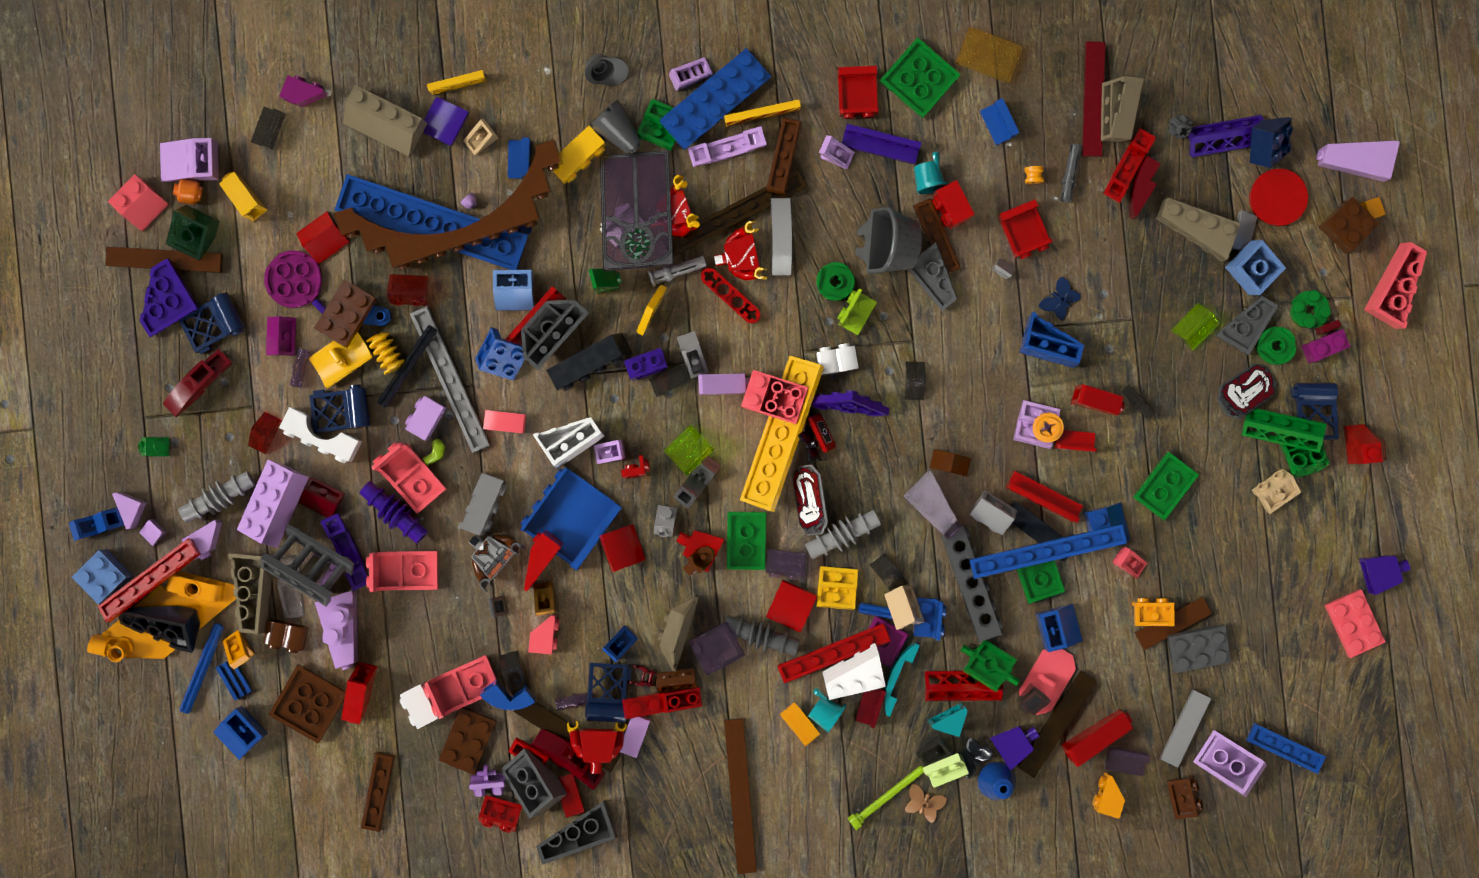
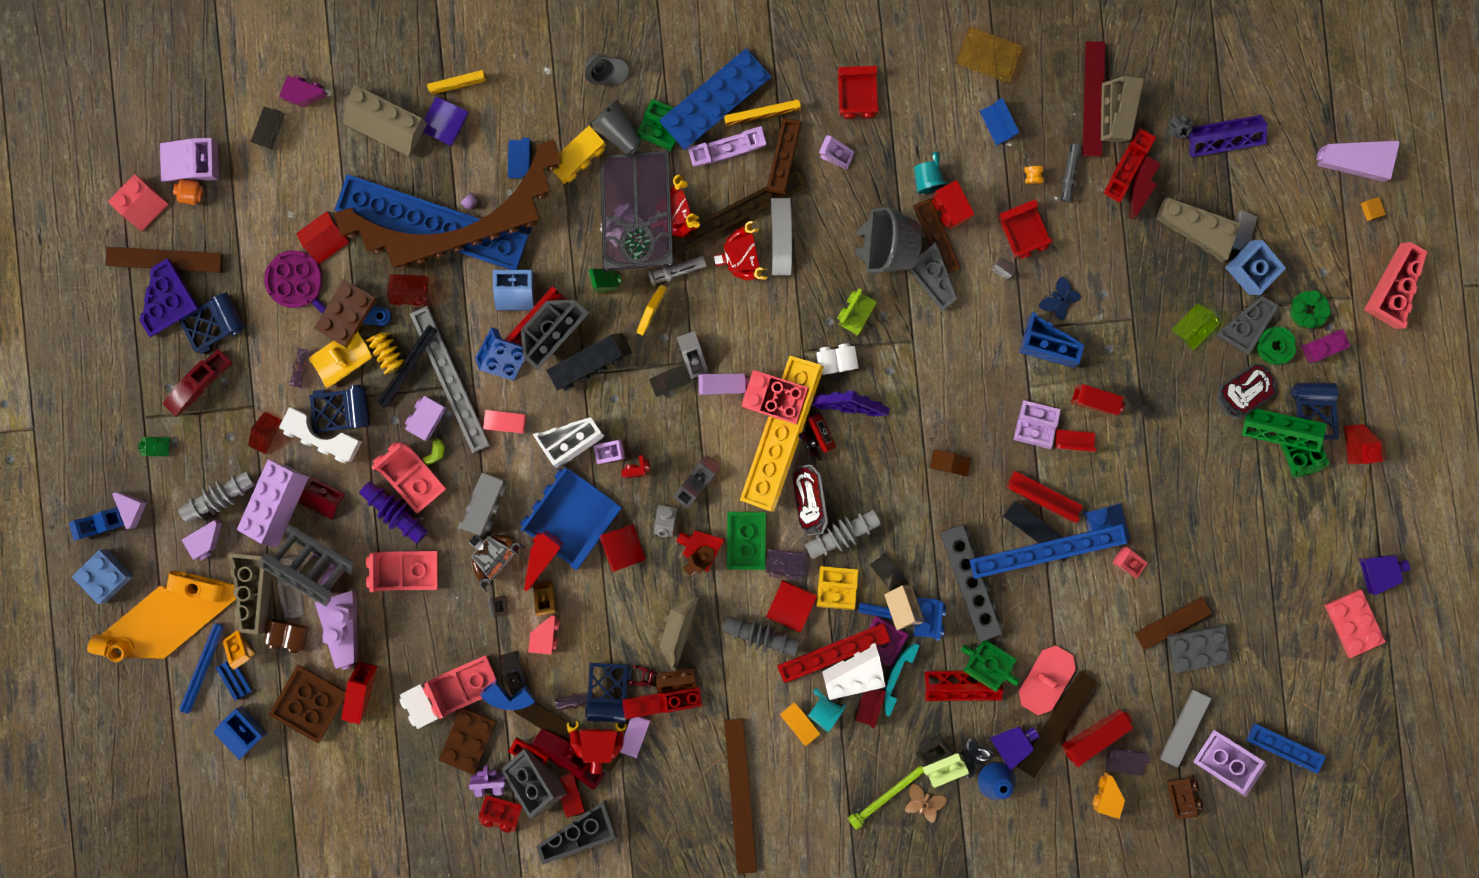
(149, 580): tile -> none
(152, 532): lavender slope -> none
(170, 623): black wedge -> none
(191, 231): clear green slope -> none
(242, 196): yellow slope -> none
(281, 336): magenta panel -> none
(346, 546): dark purple slope -> none
(377, 791): reddish brown tile -> none
(480, 137): tan slope -> none
(620, 643): blue slope -> none
(654, 363): dark purple window -> none
(678, 85): lavender slope -> none
(688, 450): clear neon green tile -> none
(716, 648): clear purple slope -> none
(733, 292): red beam -> none
(844, 275): green plate -> none
(881, 144): dark purple fence -> none
(914, 380): clear smoke slope -> none
(919, 78): green plate -> none
(932, 504): clear purple wedge -> none
(950, 720): teal slope -> none
(993, 512): light grey brick -> none
(1032, 700): clear smoke slope -> none
(1040, 581): green plate -> none
(1044, 435): light orange gear -> none
(1059, 627): blue slope -> none
(1153, 613): light orange bracket -> none
(1165, 486): green plate -> none
(1270, 141): dark blue slope -> none
(1276, 490): tan bracket -> none
(1278, 197): red tile -> none
(1328, 327): dark red tile -> none
(1349, 225): reddish brown brick -> none

